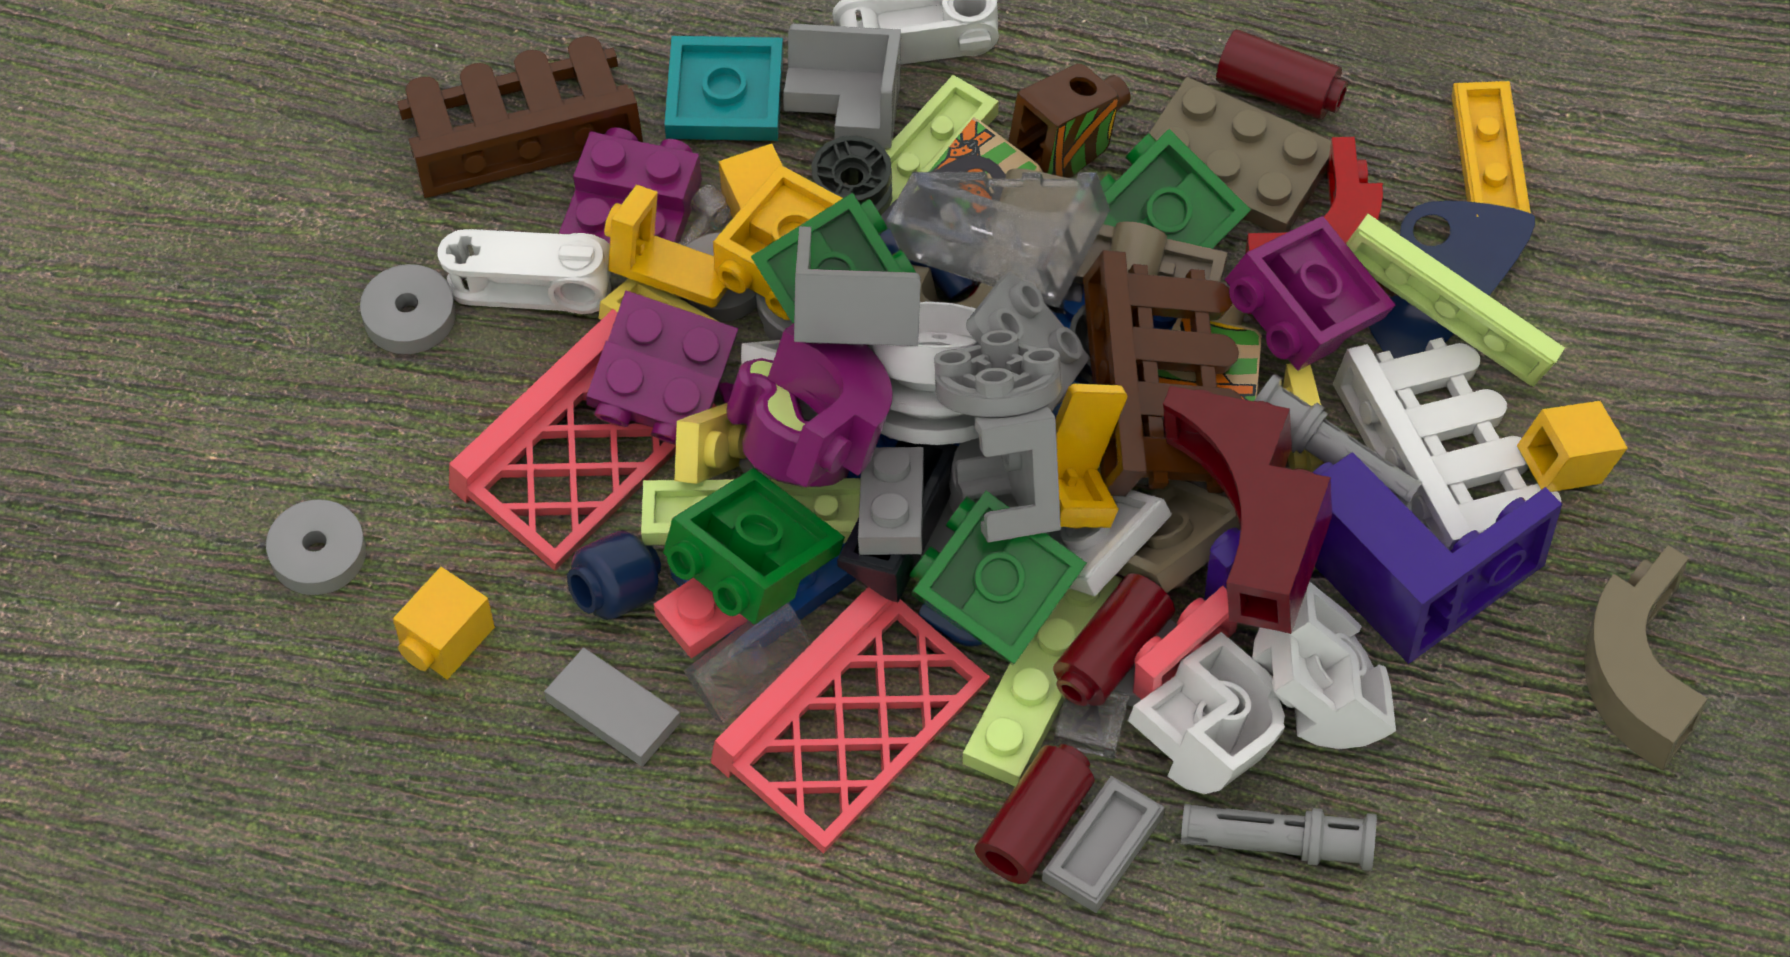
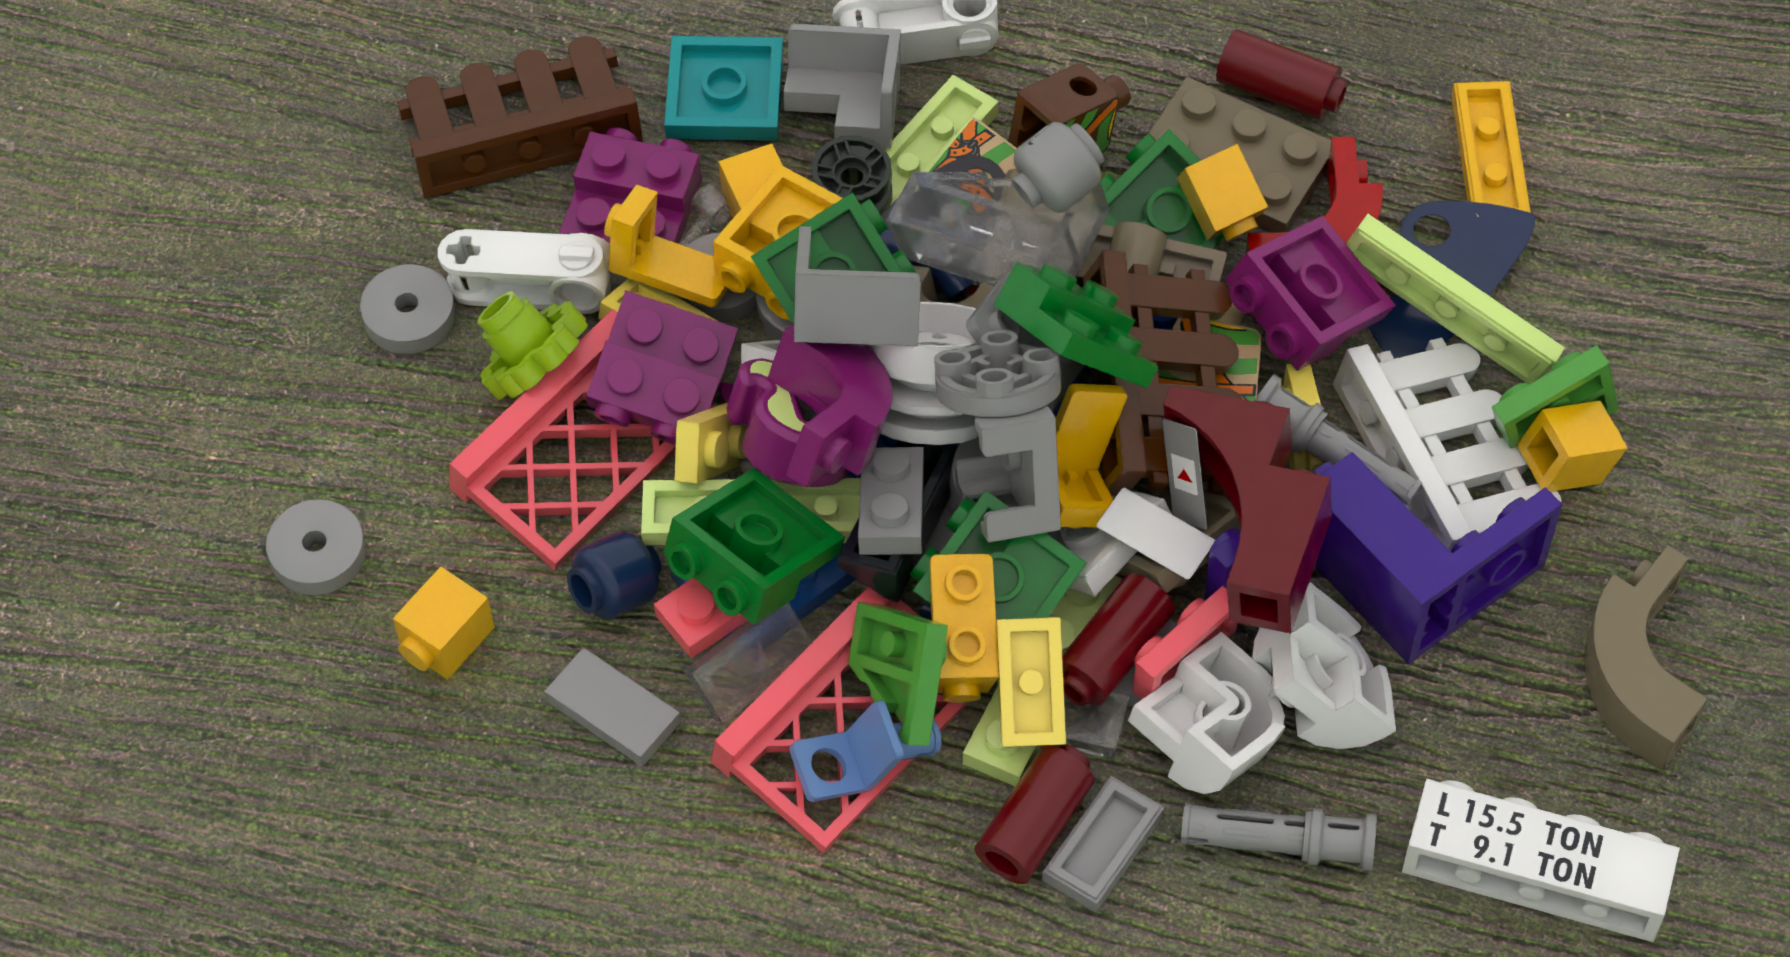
(526, 342): none -> lime plant
(864, 751): none -> medium blue bracket
(901, 664): none -> bright green wing
(965, 602): none -> yellow bracket
(1030, 682): none -> light yellow plate
(1057, 167): none -> light grey head
(1075, 320): none -> green plate
(1155, 533): none -> white sticker
(1184, 473): none -> light grey sticker
(1223, 194): none -> yellow brick
(1541, 859): none -> white brick
(1572, 381): none -> bright green wing

